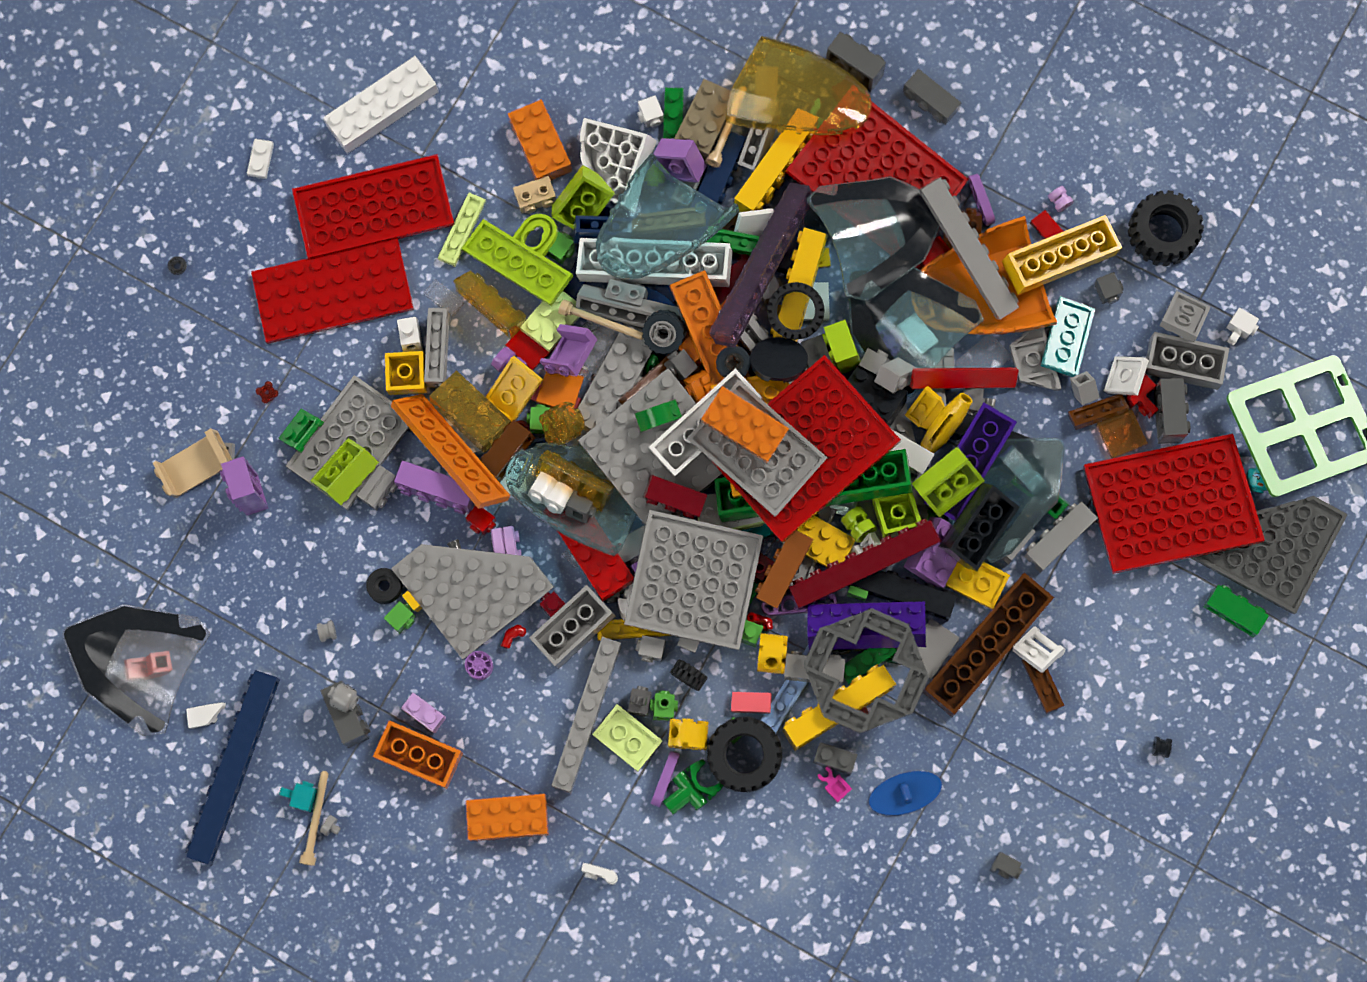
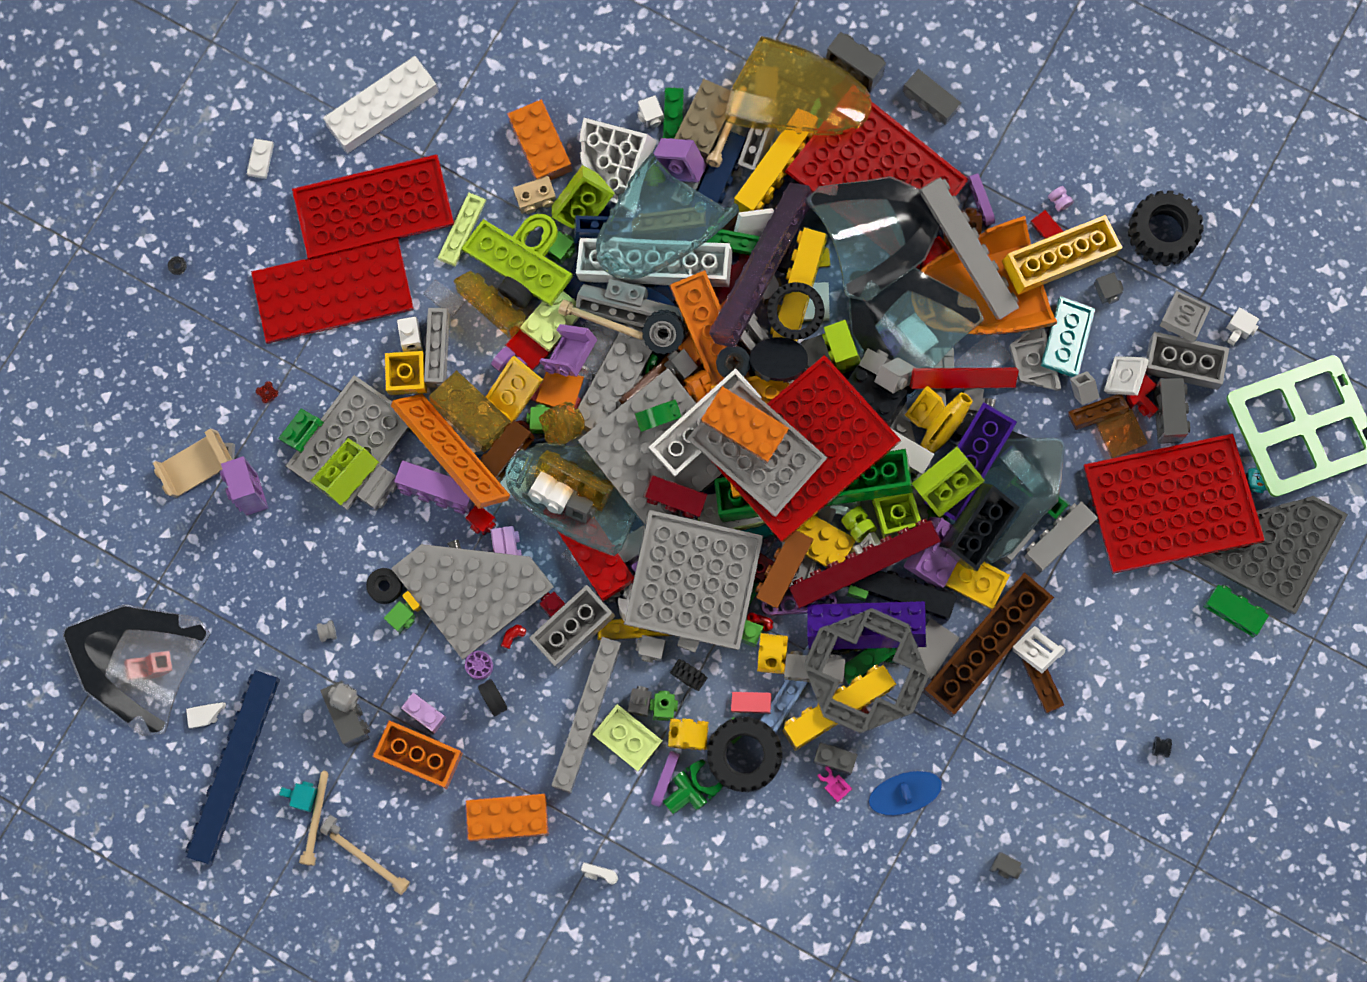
(400, 884): none -> tan piece
(492, 697): none -> black tyre
(515, 292): none -> black tyre

